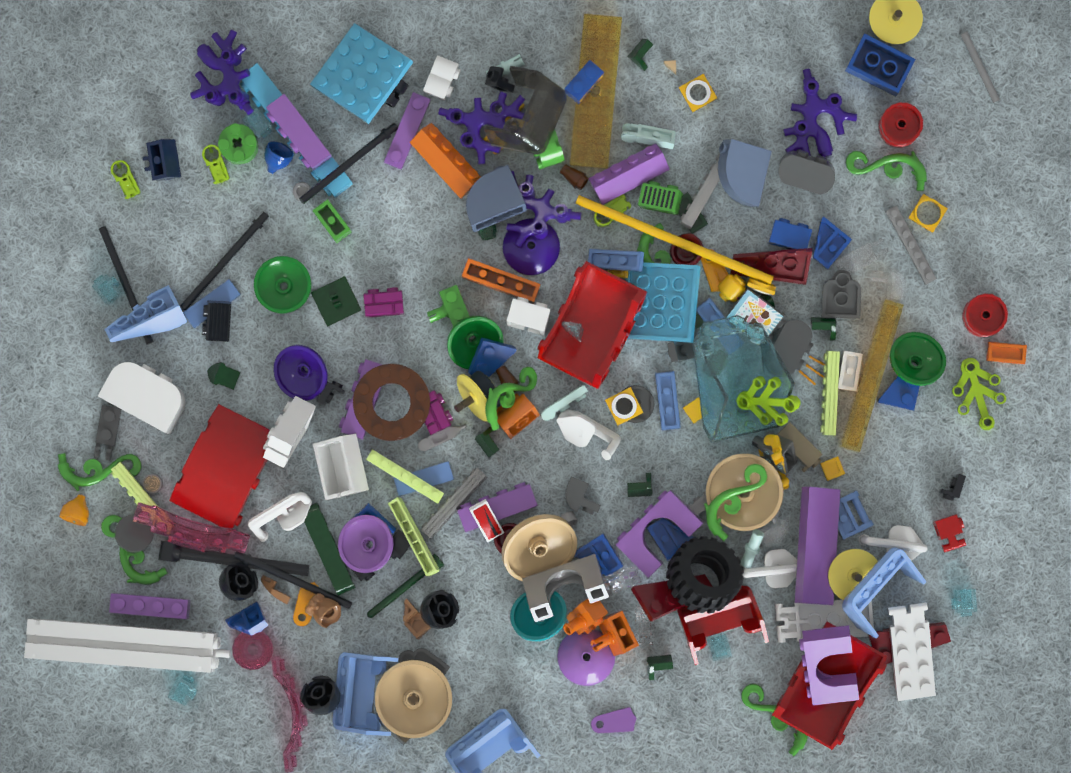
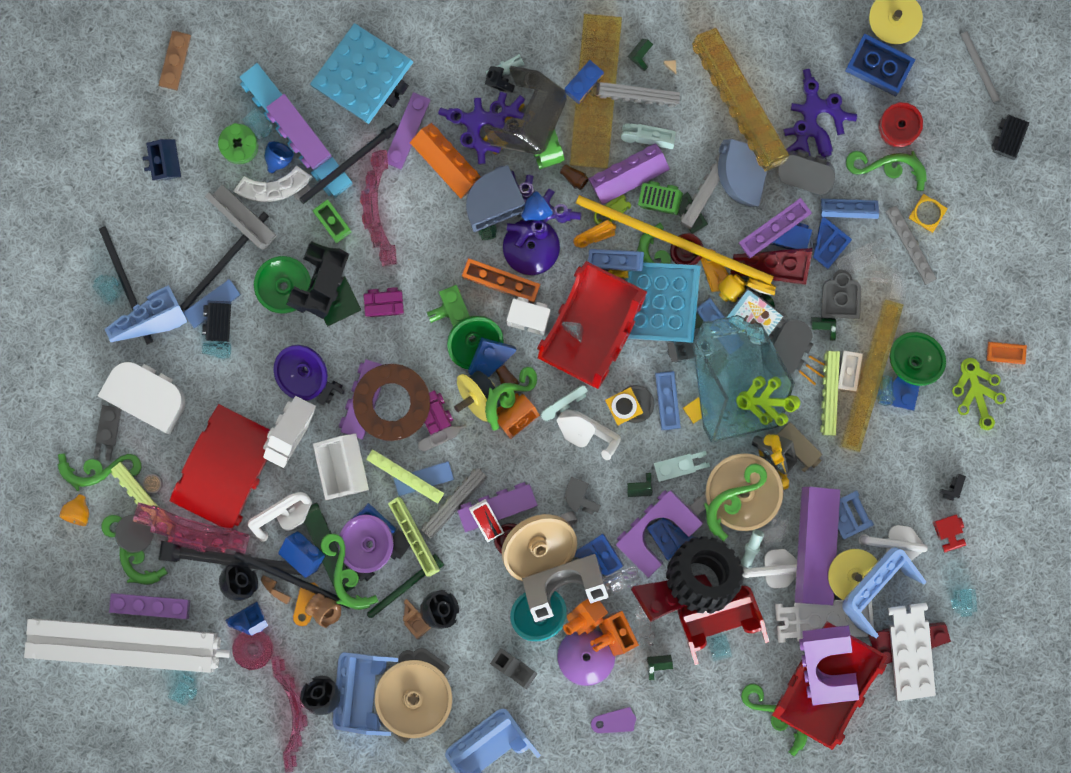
(127, 181): lime piece -> none
(174, 60): none -> medium nougat plate
(217, 167): lime piece -> none
(217, 349): none -> clear light blue cone
(223, 375): dark green tile -> none
(230, 85): dark purple plant -> none
(242, 217): none -> light grey fence
(274, 190): none -> white tile
(301, 554): none -> blue brick
(324, 282): none -> black bracket
(345, 599): none -> bright green plant
(370, 214): none -> clear pink piece
(441, 78): white brick -> none
(487, 443): dark green tile -> none
(513, 668): none -> dark grey brick
(536, 208): none -> blue helmet
(598, 233): none -> light orange piece
(637, 94): none -> light grey piece
(678, 466): none -> light aqua hinge
(695, 105): piece -> none
(740, 99): none -> clear yellow brick
(775, 228): none -> medium lavender plate
(832, 468): yellow tile -> none
(849, 208): none -> medium blue tile
(886, 391): none -> clear light blue cone
(974, 320): red wheel -> none
(1010, 136): none -> black brick

